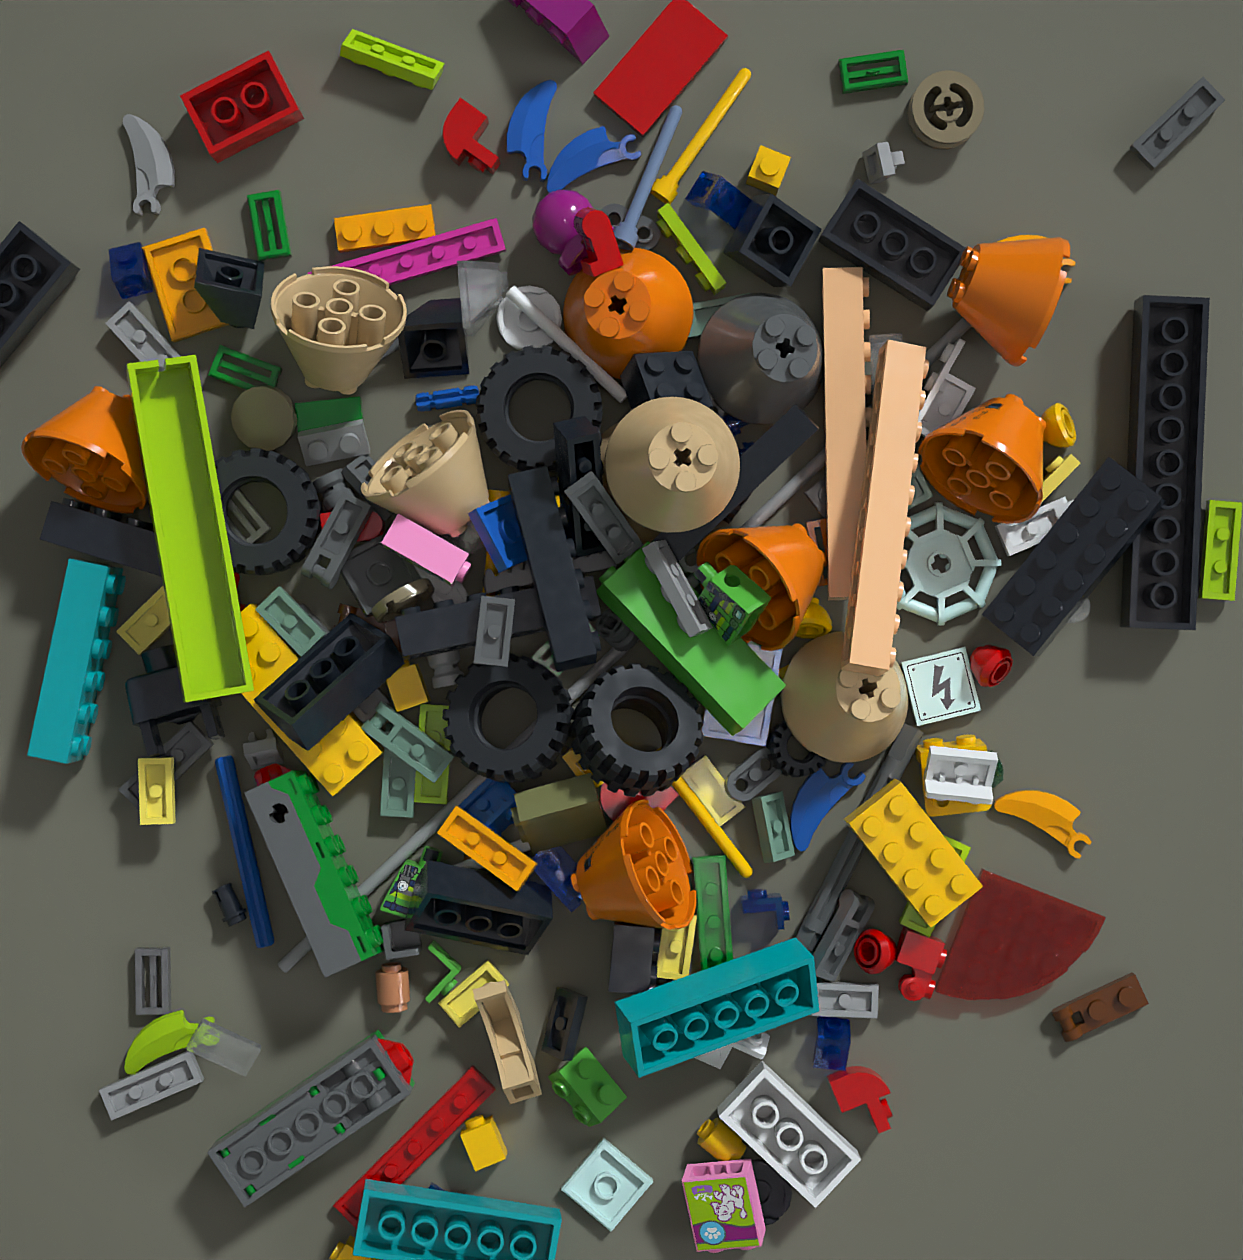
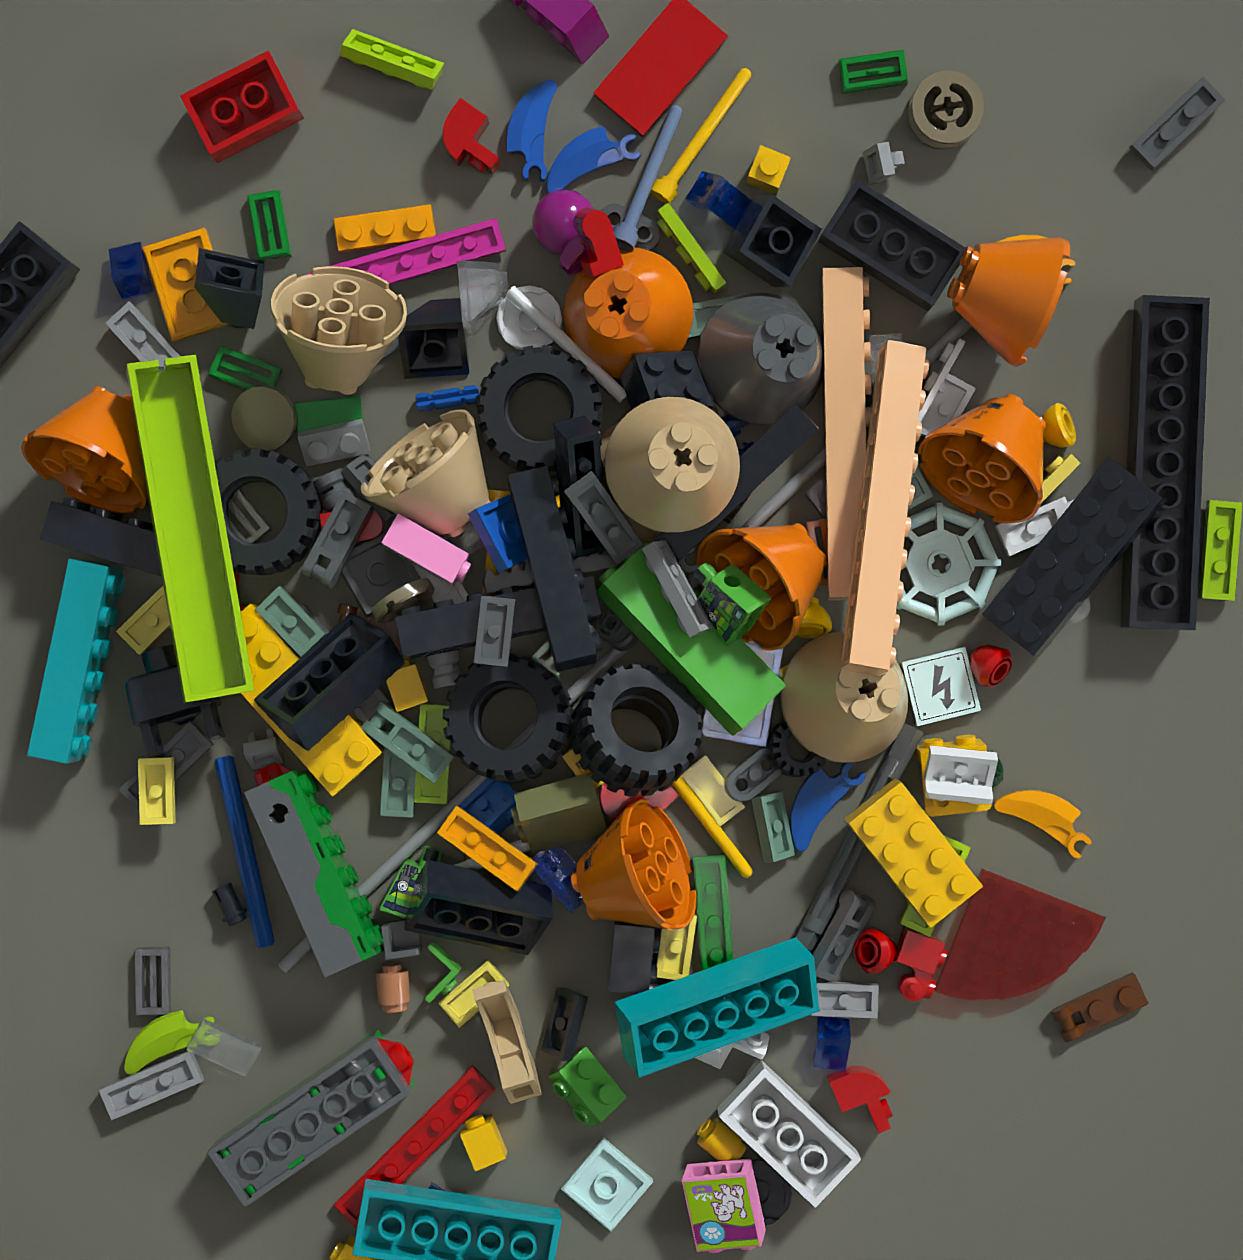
(152, 163): light grey piece -> none
(759, 901): clear blue bracket -> none

